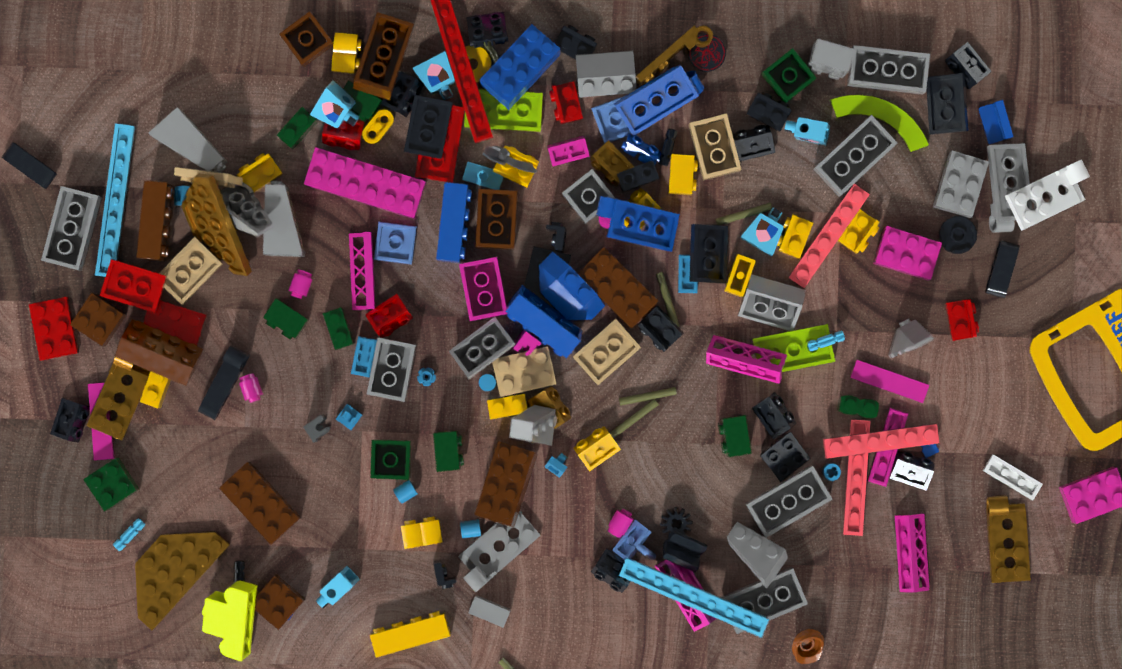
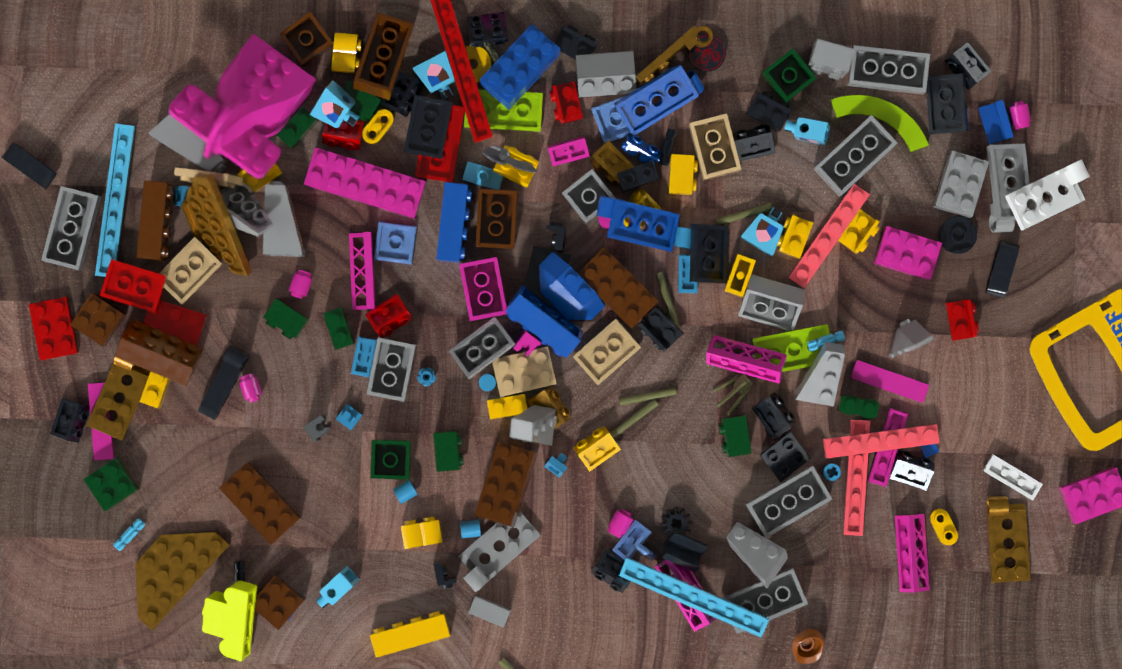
(250, 104): none -> dark pink brick
(683, 238): none -> dark azure piece
(741, 384): none -> olive plant
(823, 377): none -> light grey wedge
(943, 527): none -> yellow plate
(1020, 115): none -> dark pink brick

